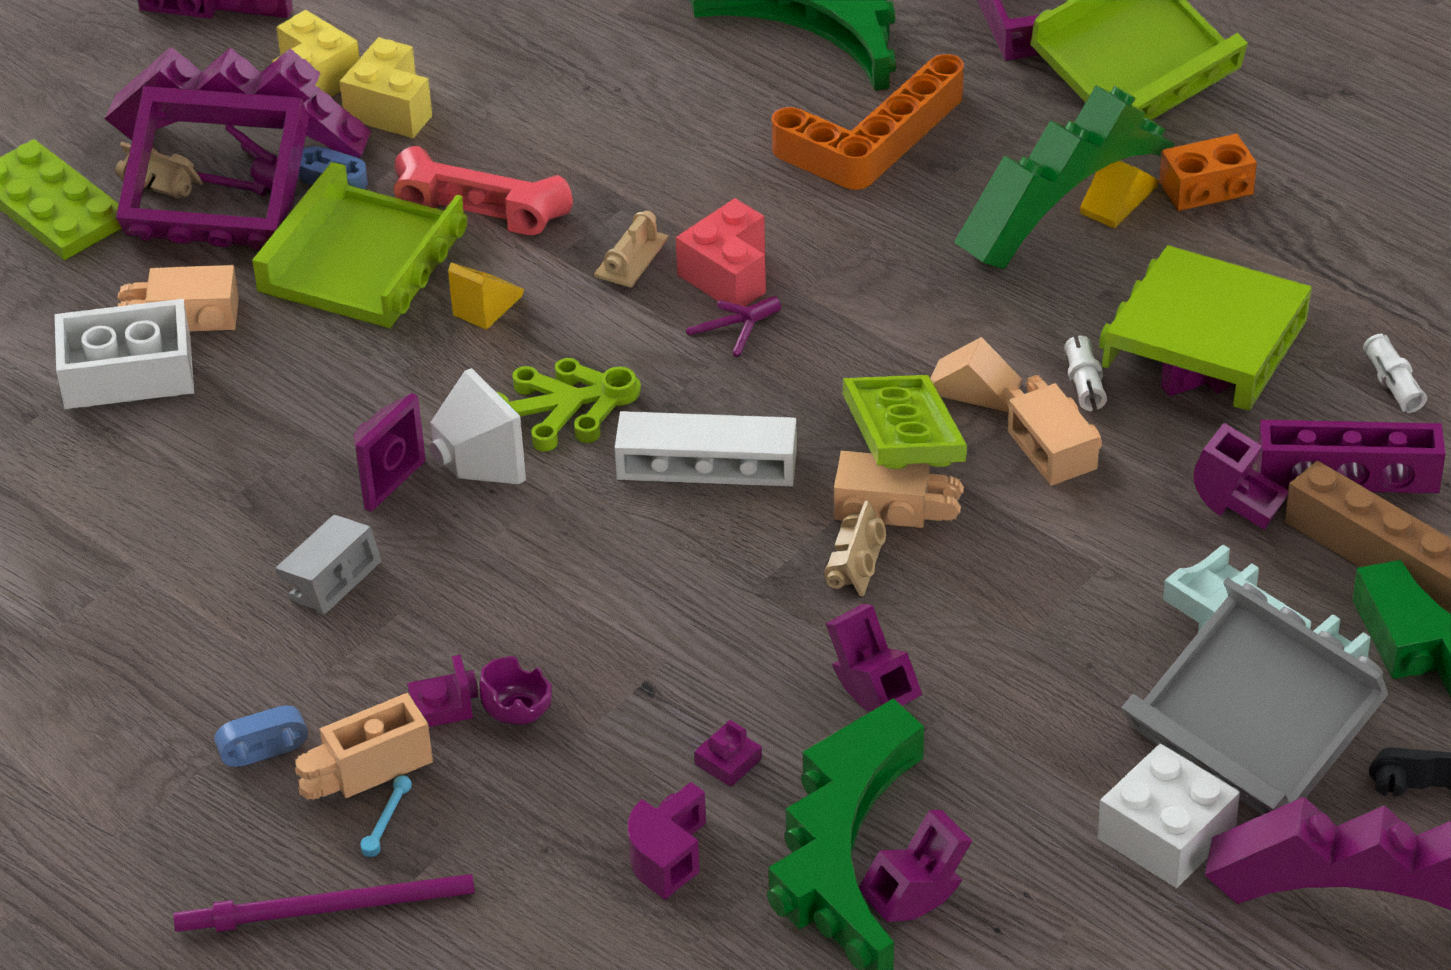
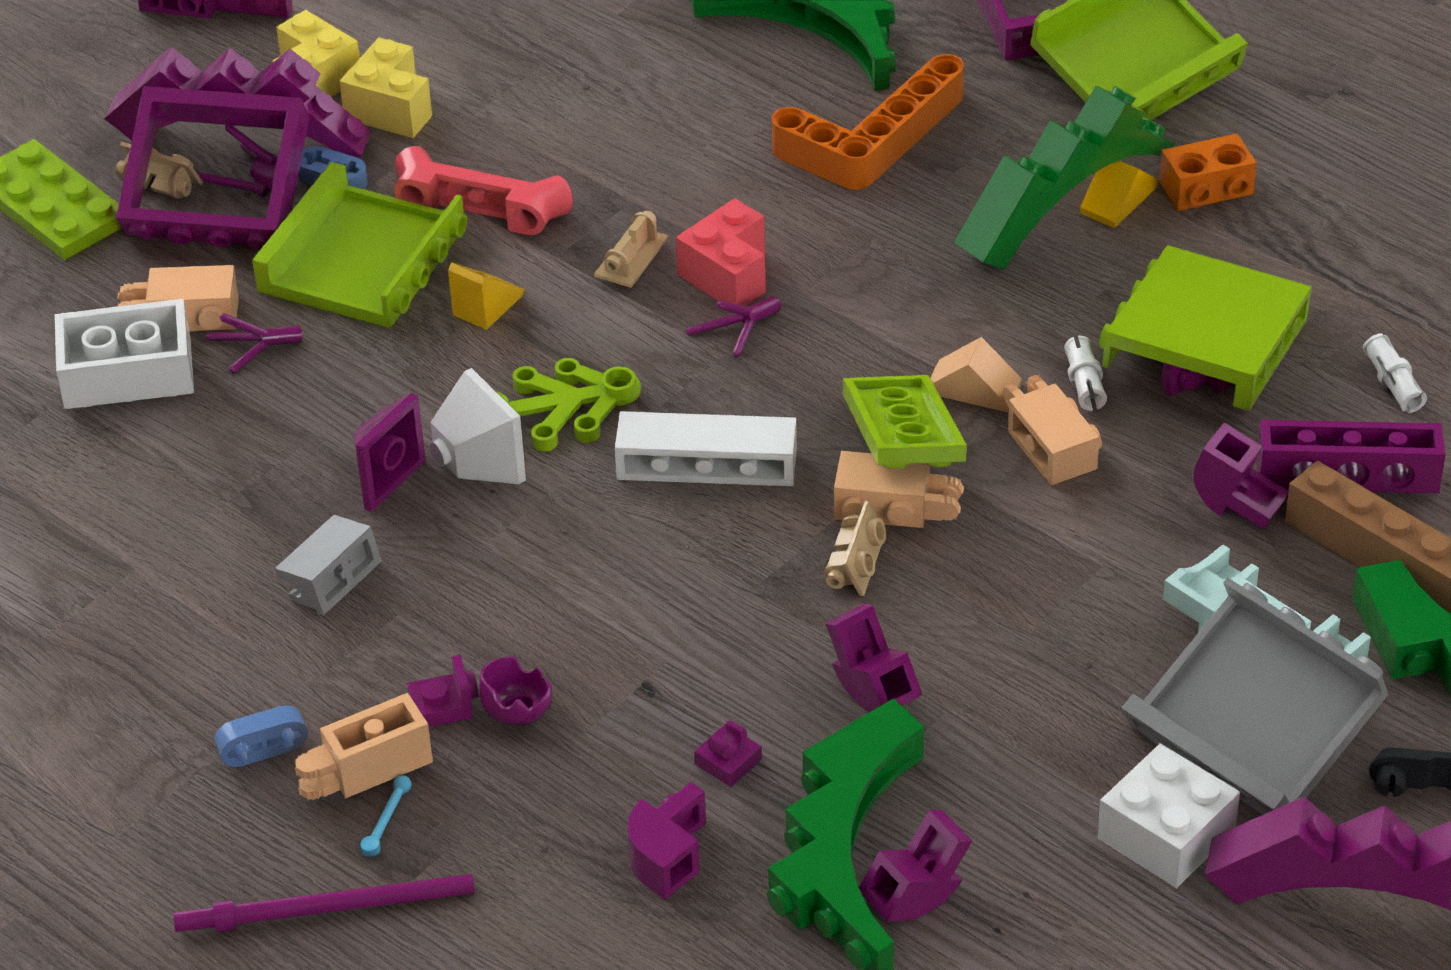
(266, 338): none -> magenta plant

